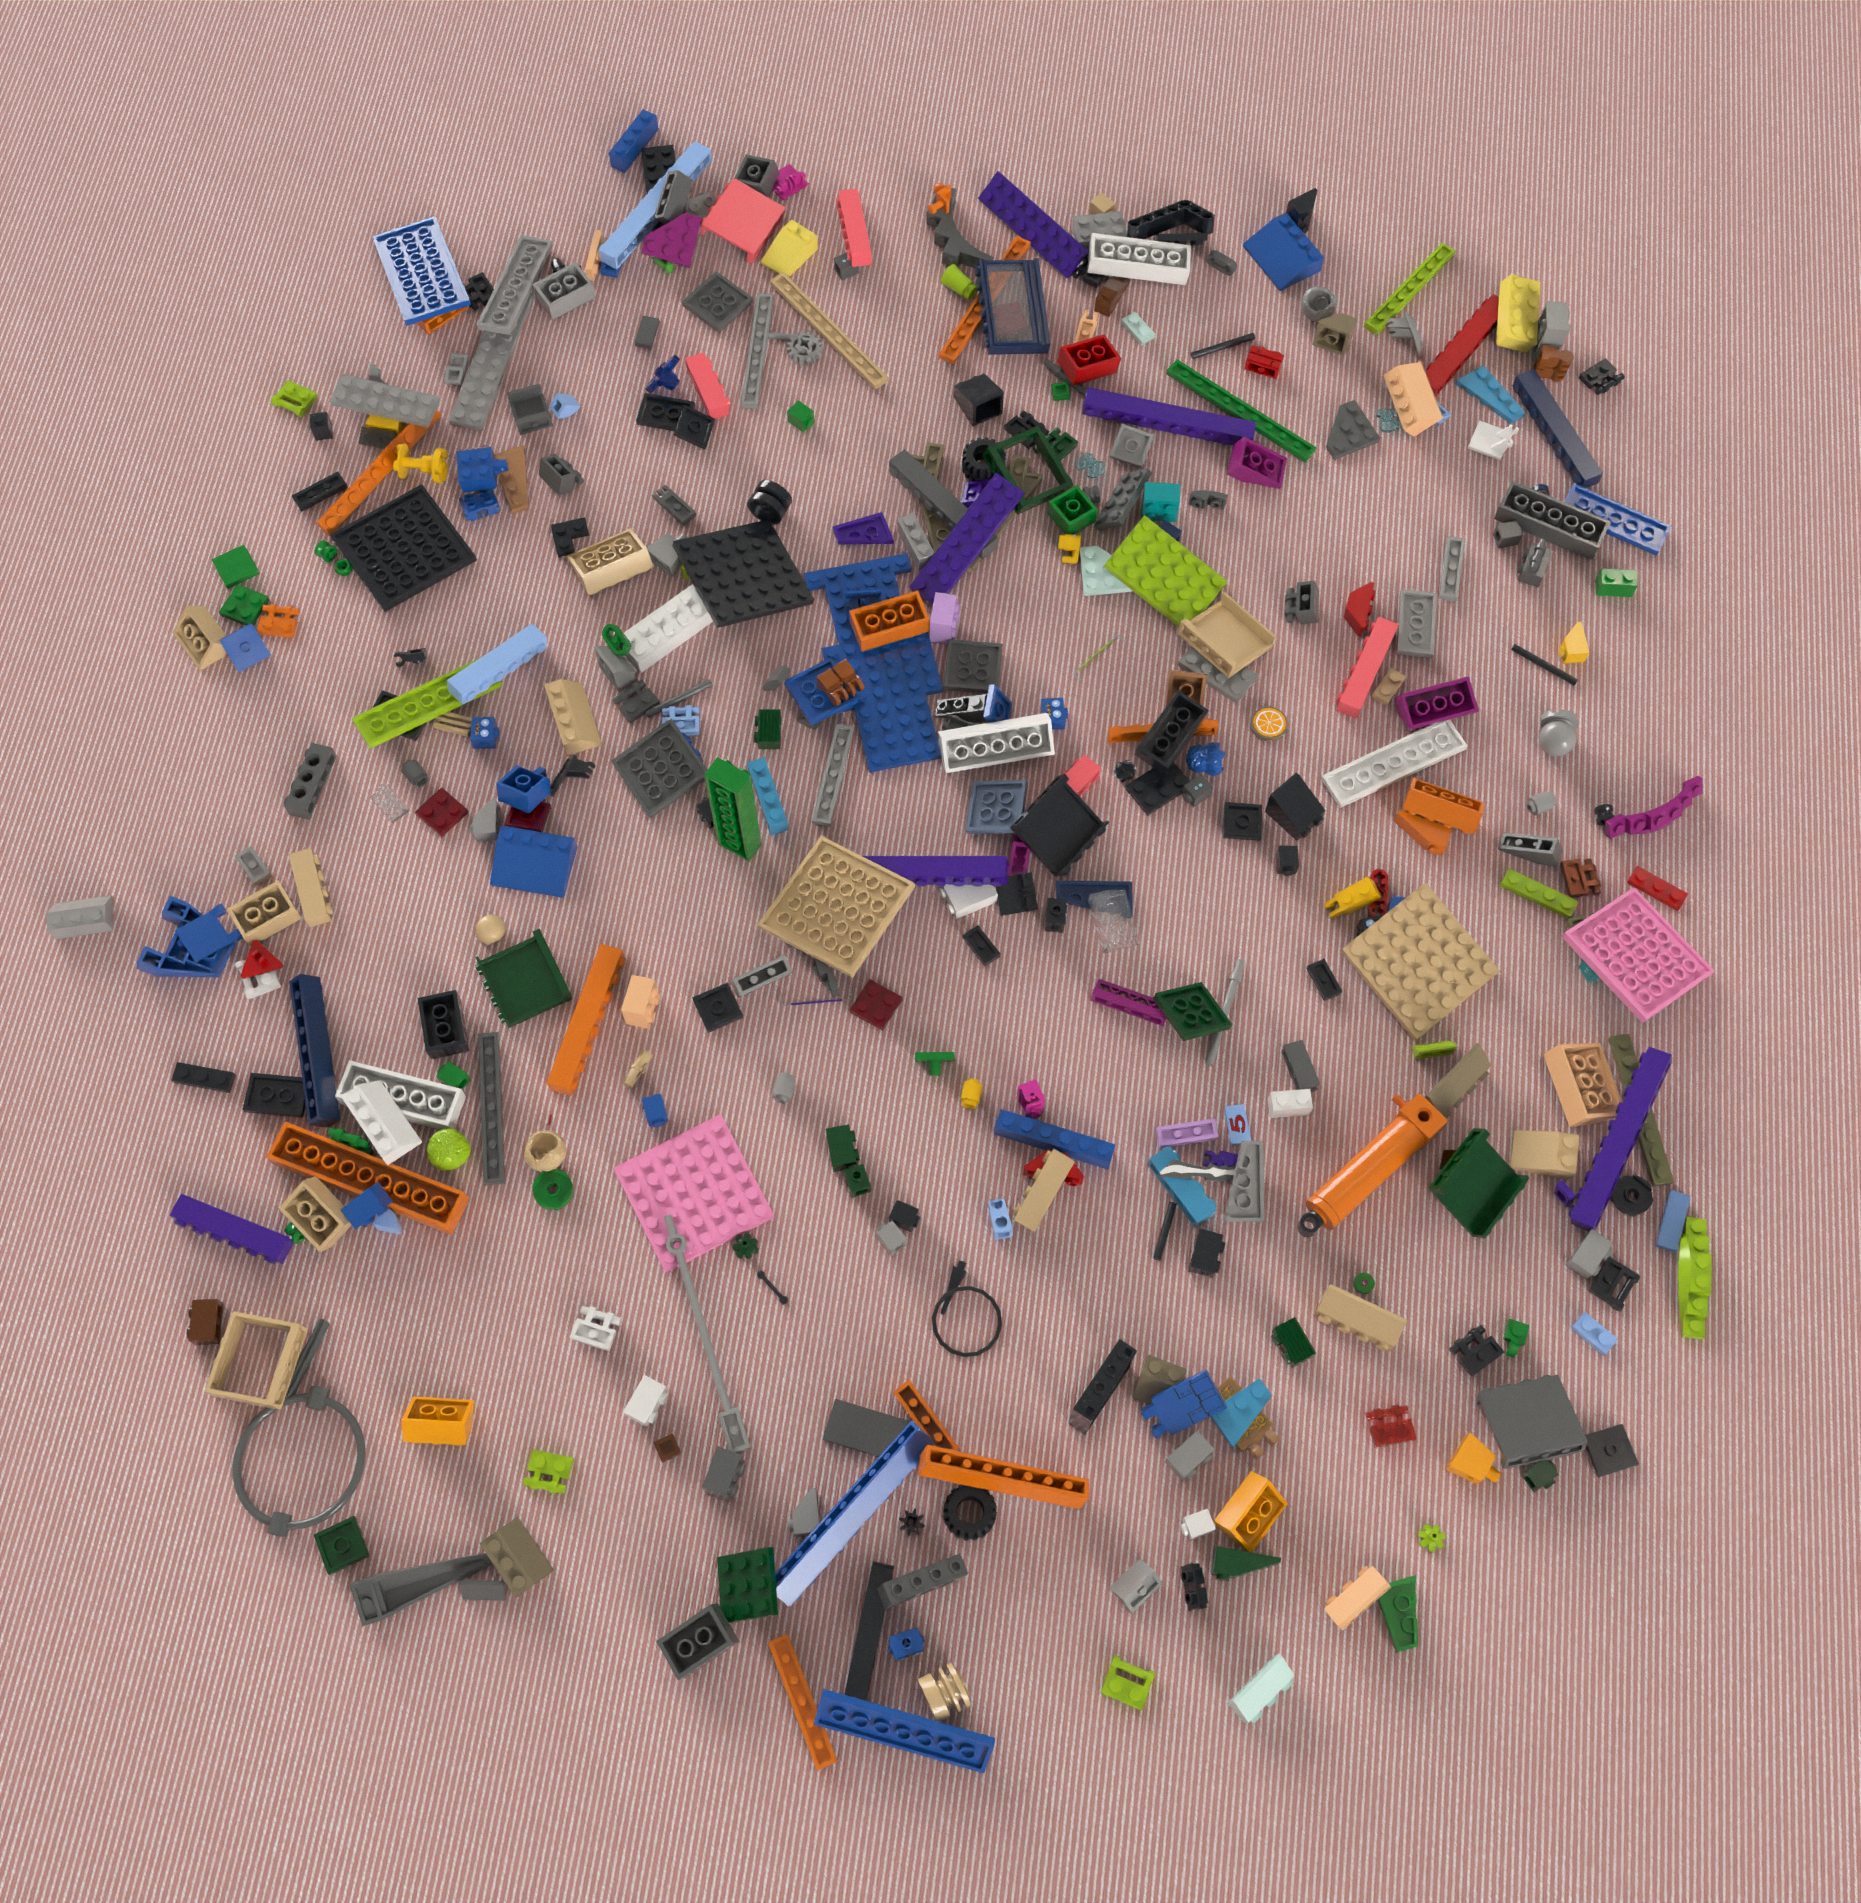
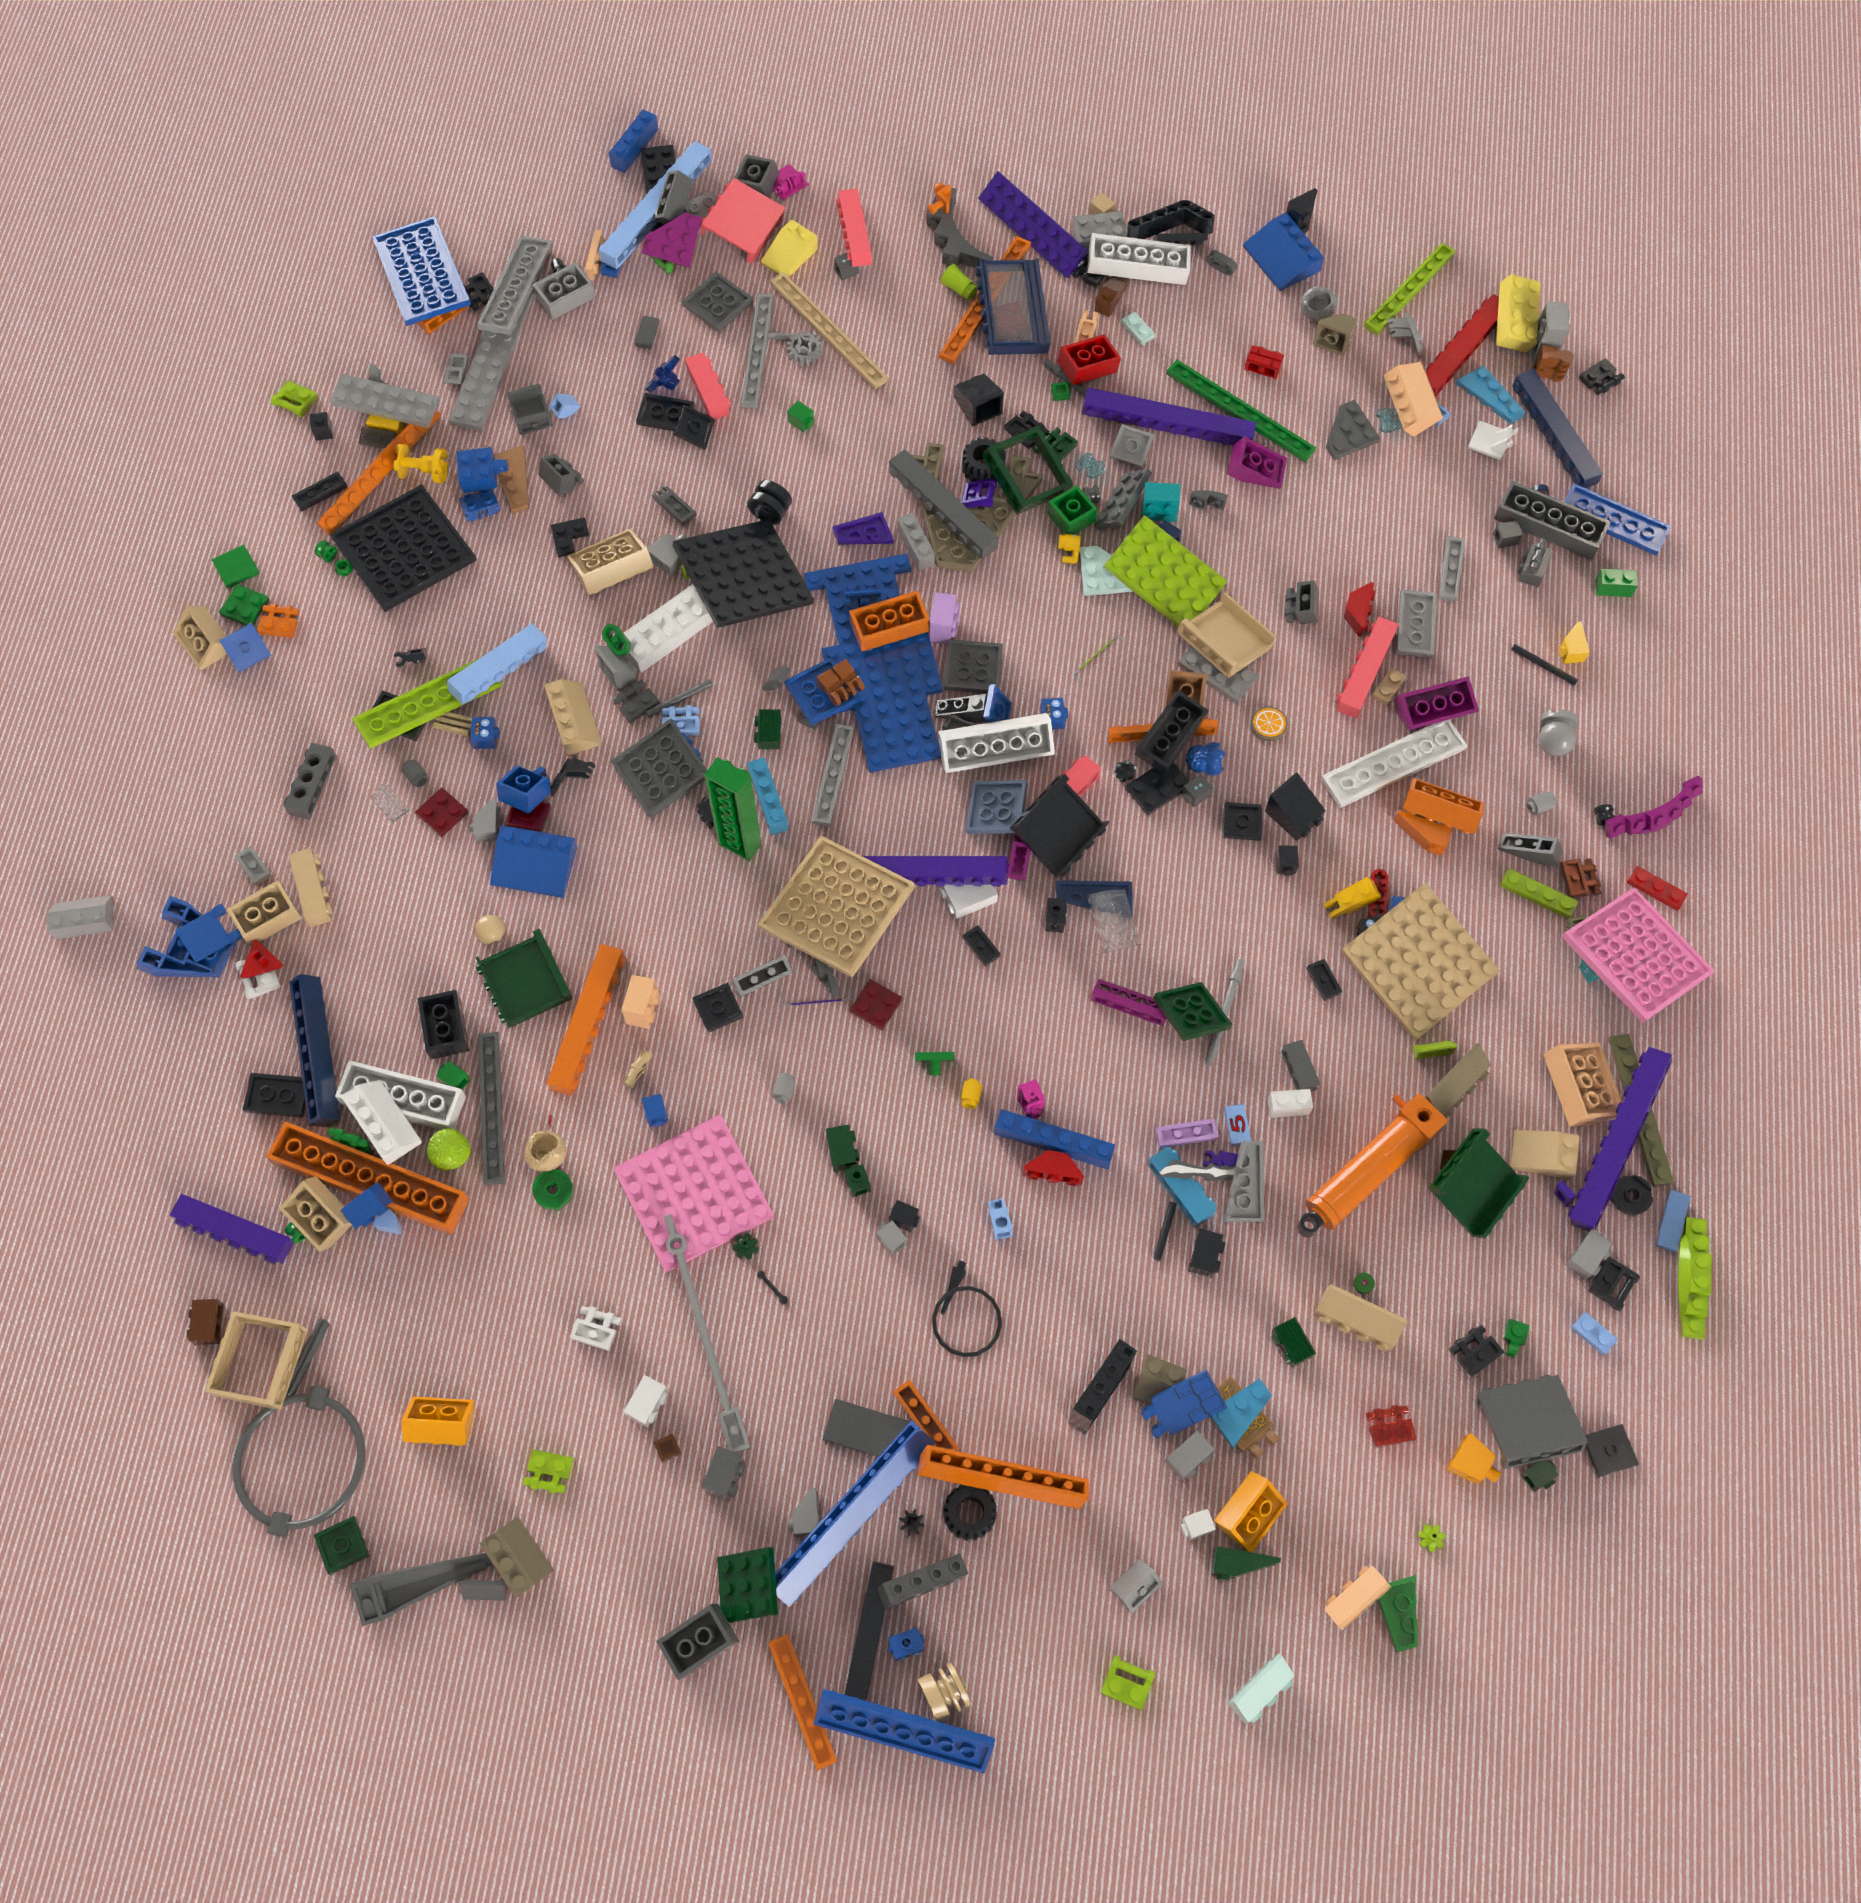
(203, 1077): black plate -> none
(967, 538): dark purple plate -> none
(1017, 895): black hinge -> none
(1043, 1190): tan brick -> none
(1194, 1596): black hinge -> none
(1223, 345): black bar -> none

